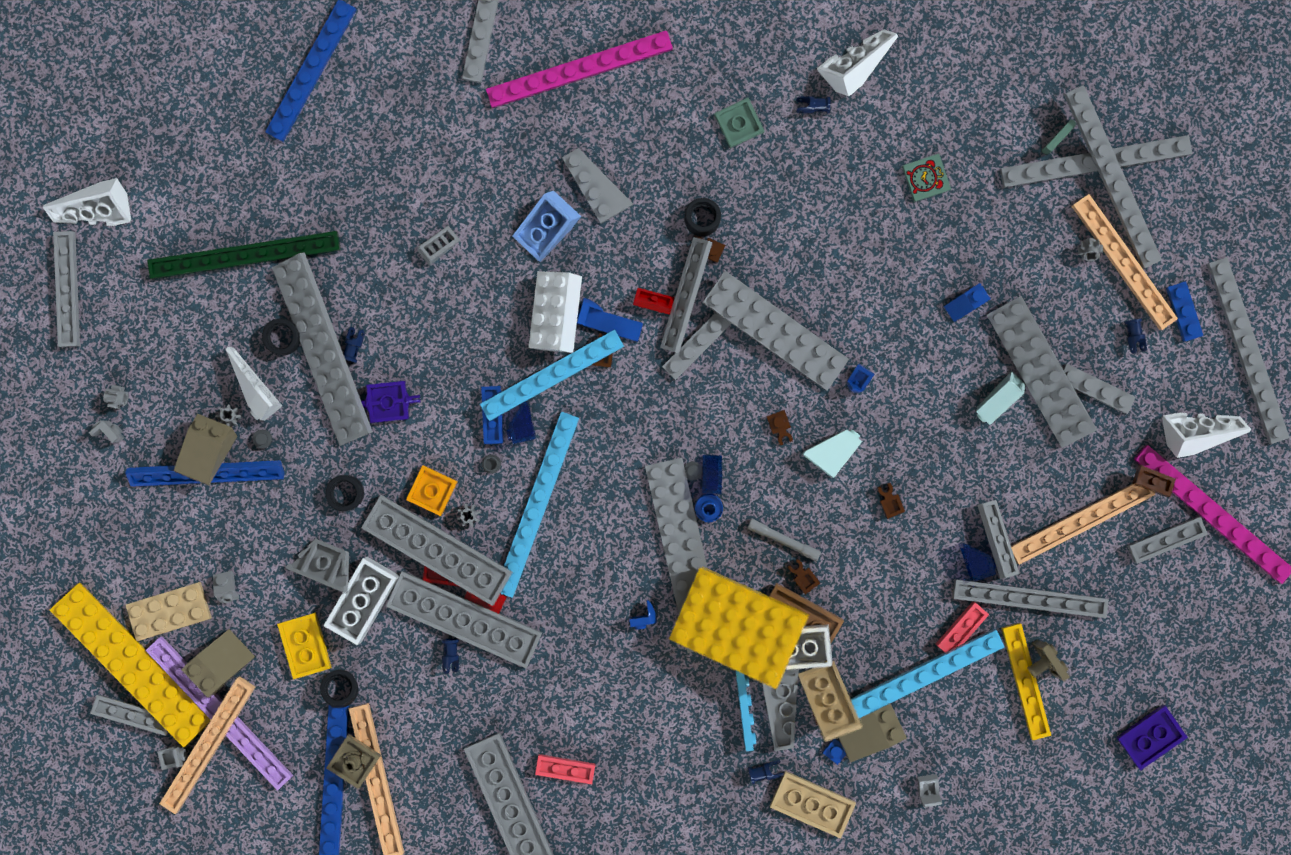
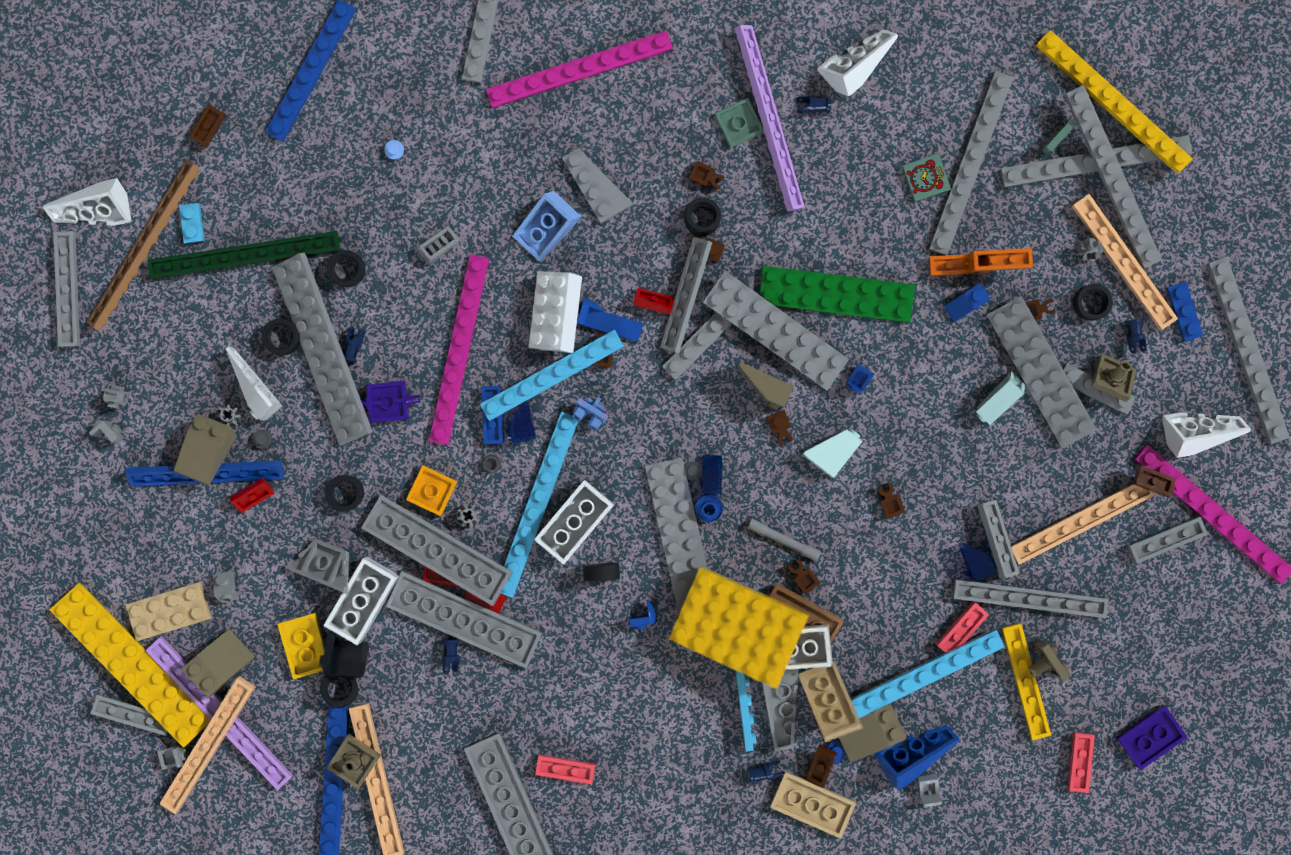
(143, 244): none -> medium nougat plate
(191, 223): none -> medium azure plate
(207, 126): none -> reddish brown plate
(252, 495): none -> red plate
(343, 657): none -> black bracket
(346, 254): none -> black tyre
(394, 149): none -> light blue plate
(459, 349): none -> dark pink plate
(574, 522): none -> white brick
(592, 410): none -> medium blue hips
(601, 572): none -> black tyre
(703, 174): none -> reddish brown plate
(767, 387): none -> dark tan slope
(769, 117): none -> lavender plate
(821, 766): none -> reddish brown plate
(837, 294): none -> green plate
(912, 757): none -> blue wedge
(970, 163): none -> light grey plate
(980, 262): none -> orange bracket
(1037, 308): none -> reddish brown plate
(1080, 762): none -> coral plate
(1107, 298): none -> black tyre
(1114, 102): none -> yellow plate
(1118, 374): none -> dark tan plate

